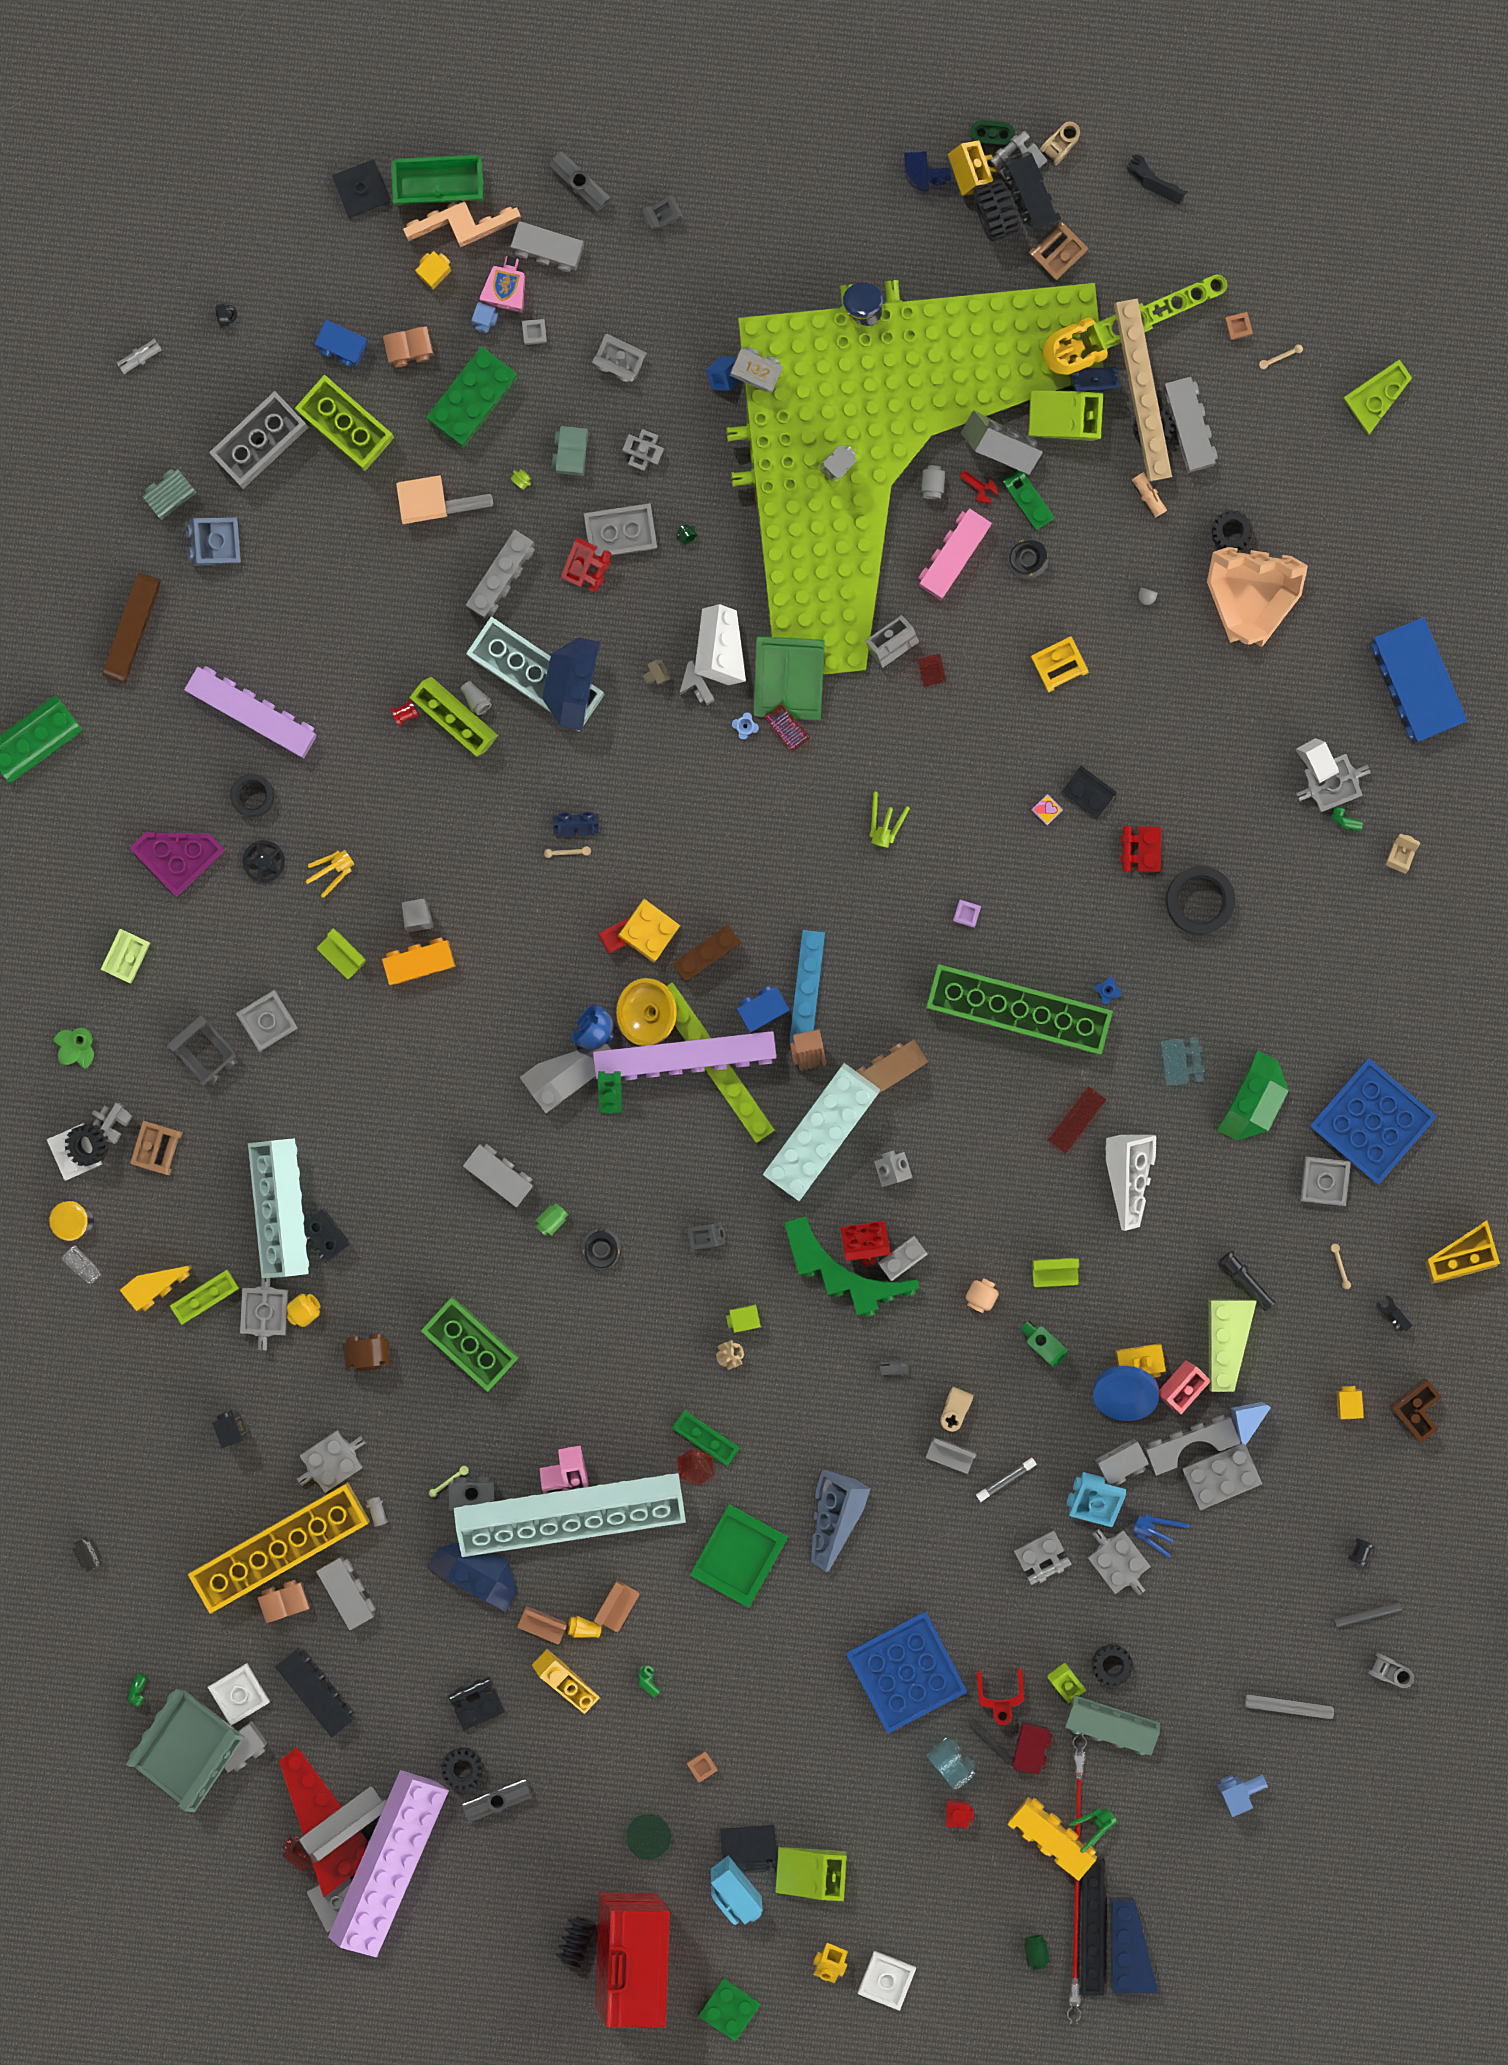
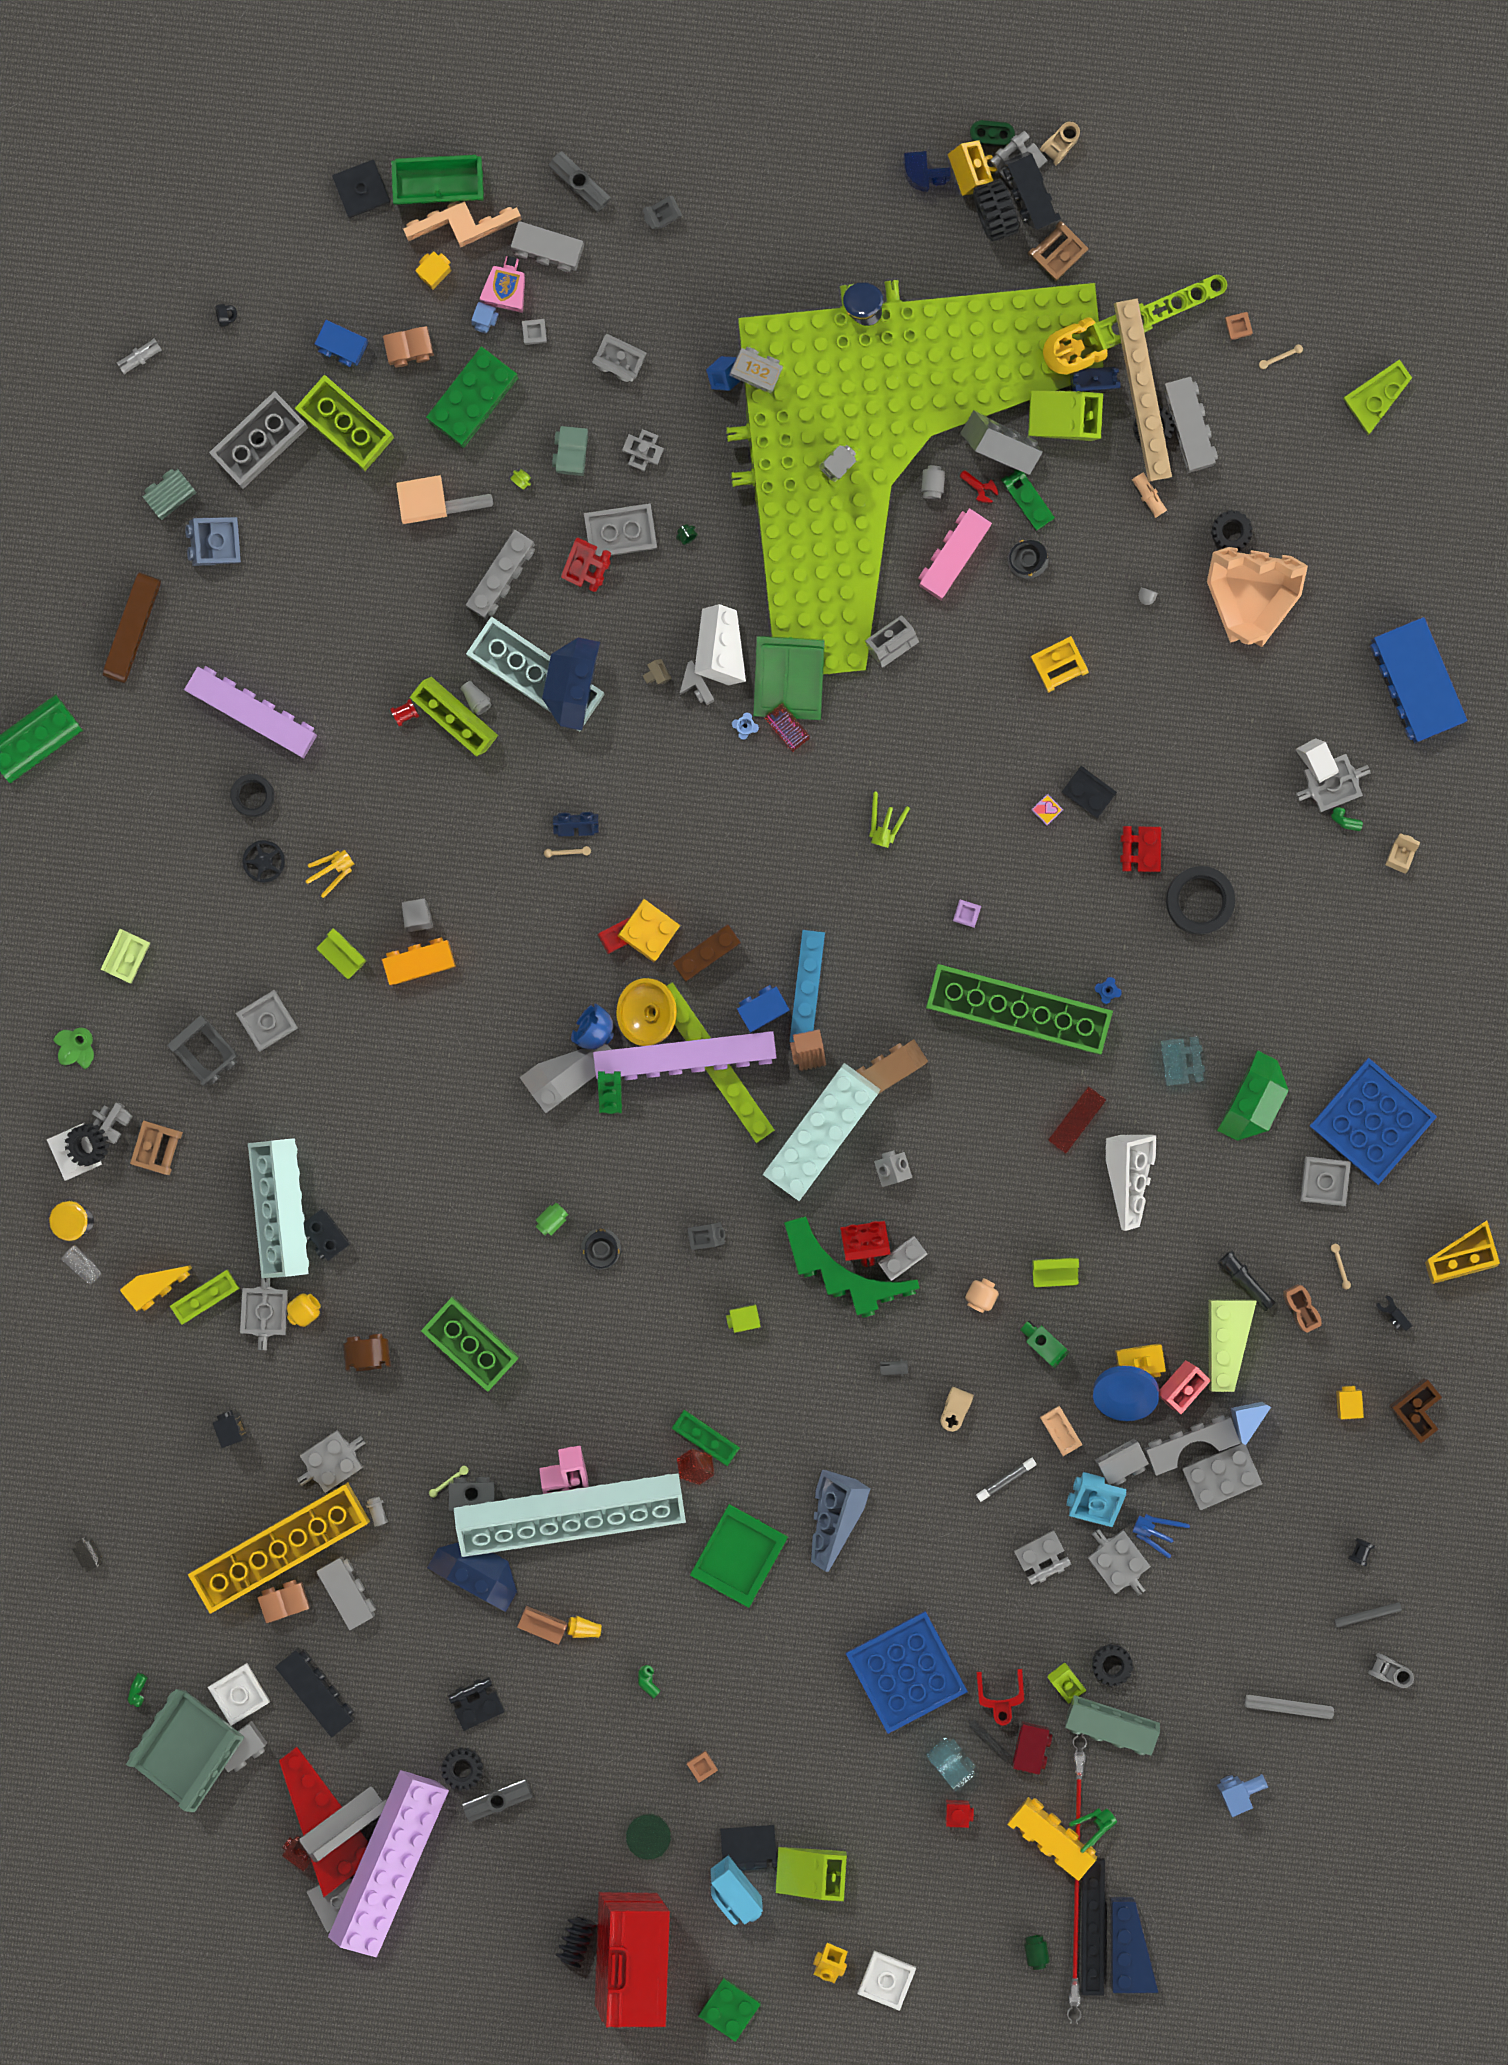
(177, 856): magenta plate -> none
(499, 1174): light grey brick -> none
(565, 1681): yellow slope -> none
(616, 1606): nougat panel -> none
(730, 1354): tan gear -> none
(931, 670): clear red panel -> none
(950, 1455): light grey panel -> none
(1061, 1430): none -> light nougat plate
(1148, 179): black arm -> none
(1299, 1301): none -> nougat brick

